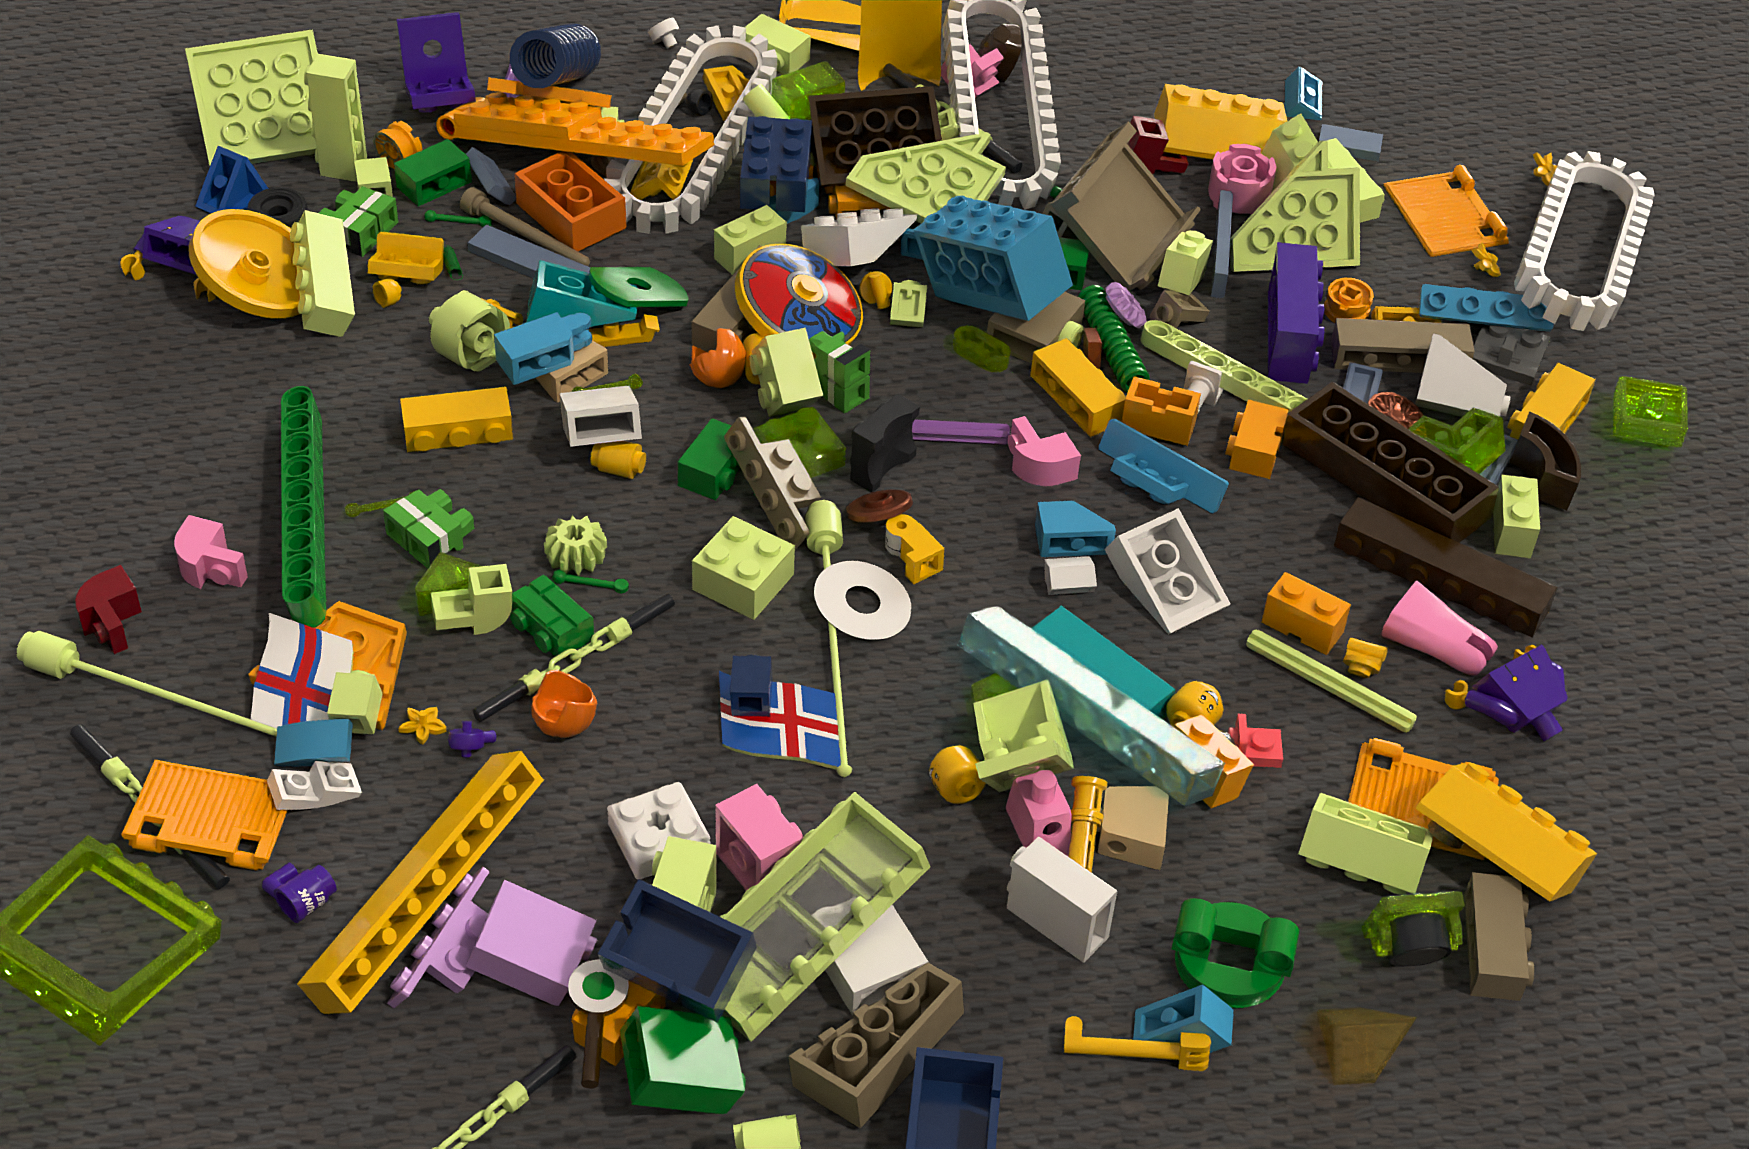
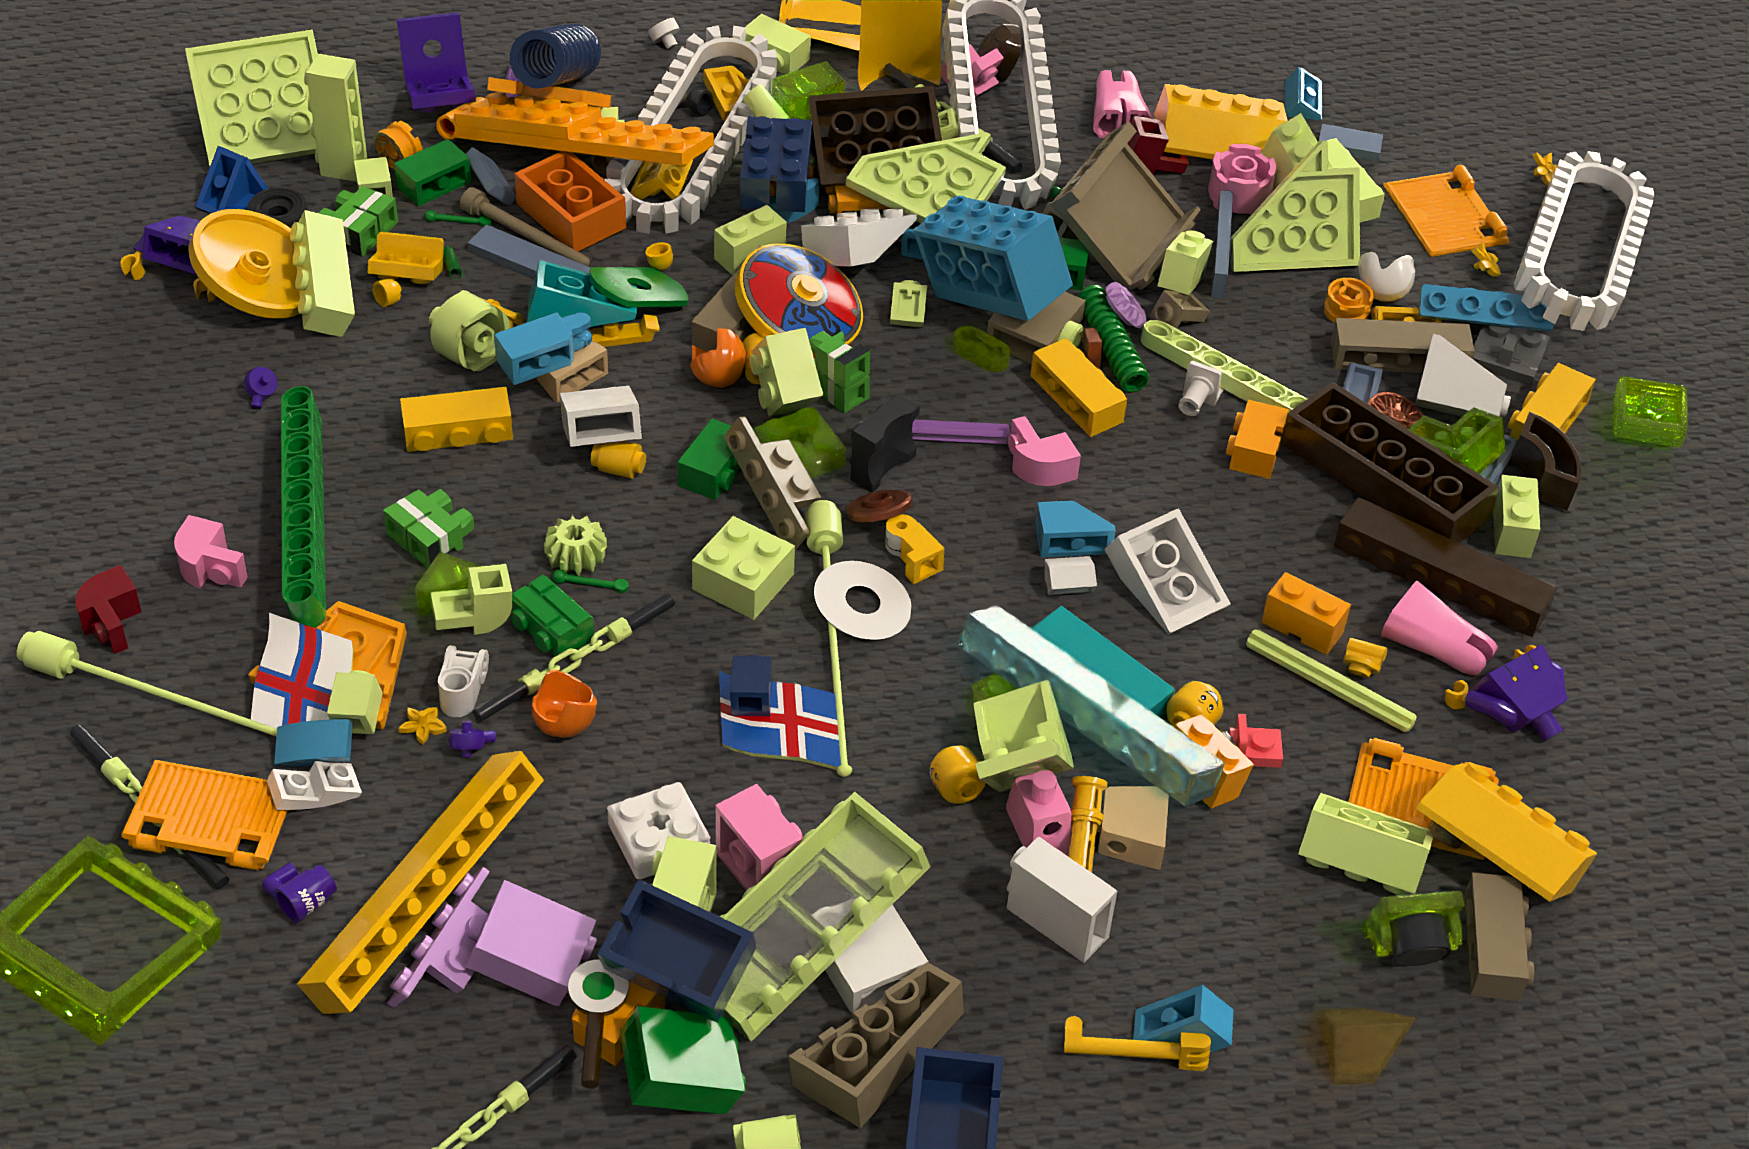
(260, 385): none -> dark purple piece
(354, 509): clear neon green hinge -> none
(461, 680): none -> white piece
(633, 381): clear neon green hinge -> none
(659, 256): none -> yellow hinge
(876, 288): yellow plate -> none
(1117, 102): none -> bright pink piece
(1159, 469): dark azure bracket -> none
(1160, 411): light orange brick -> none
(1240, 925): green piece -> none
(1294, 313): dark purple brick -> none
(1387, 283): none -> white helmet

